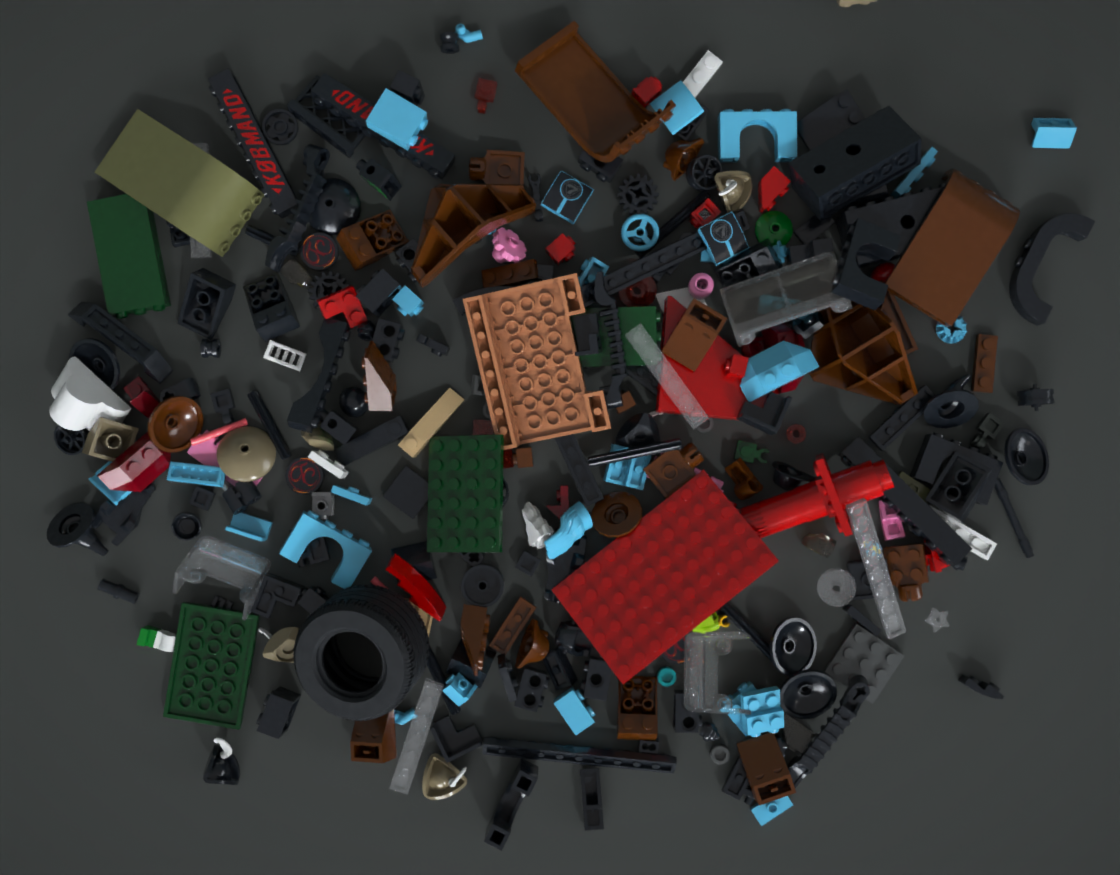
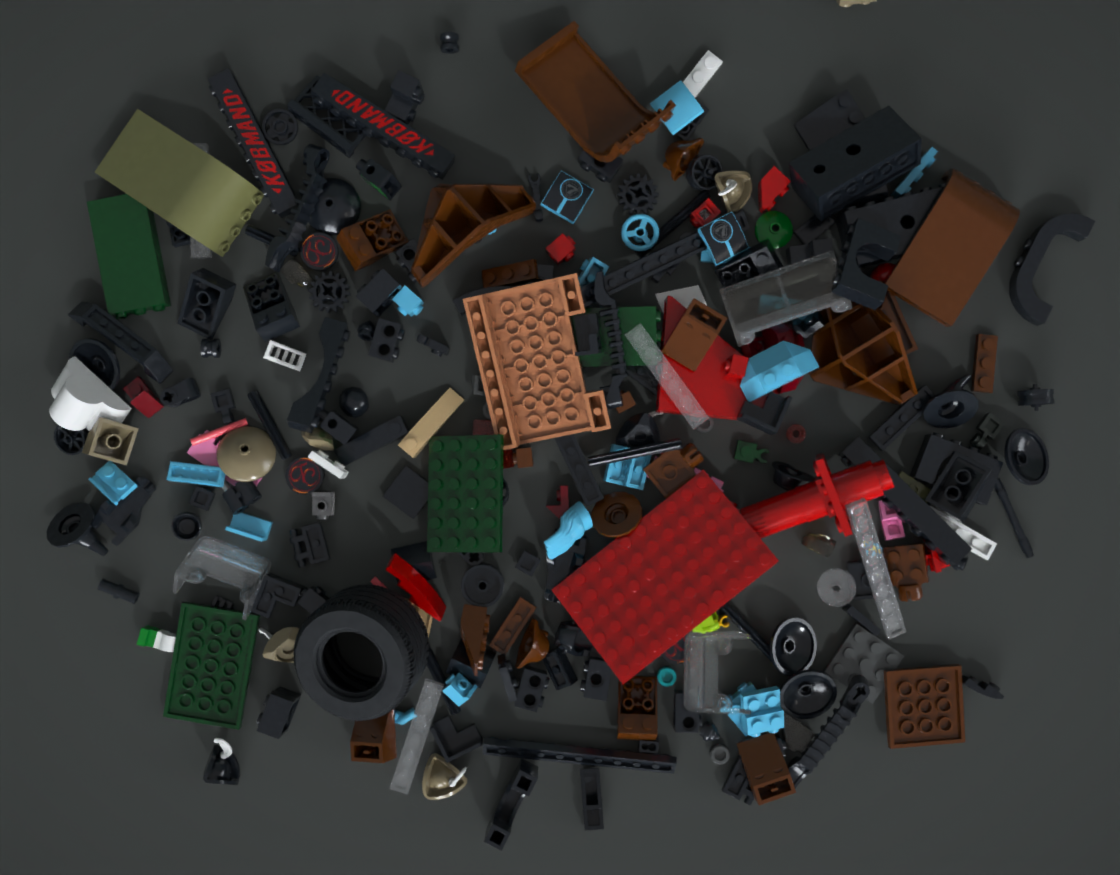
(136, 466): dark red wedge -> none
(184, 424): reddish brown dish -> none
(309, 528): medium azure arch -> none
(345, 302): red plate -> none
(352, 494): medium azure plate -> none
(379, 380): slope -> none
(397, 119): medium azure brick -> none
(466, 35): medium azure arm -> none
(485, 93): clear red plate -> none
(498, 167): reddish brown plate -> none
(508, 246): bright pink plant -> none
(536, 526): white rock -> none
(574, 710): medium azure brick -> none
(645, 298): clear red dish -> none
(647, 91): red window -> none
(703, 280): bright pink head -> none
(745, 481): reddish brown plate -> none
(770, 810): medium azure plate -> none
(780, 123): medium azure arch -> none
(781, 251): medium azure plate -> none
(924, 706): none -> reddish brown plate
(936, 625): clear plate -> none
(957, 335): medium azure gear -> none
(1053, 132): medium azure panel -> none

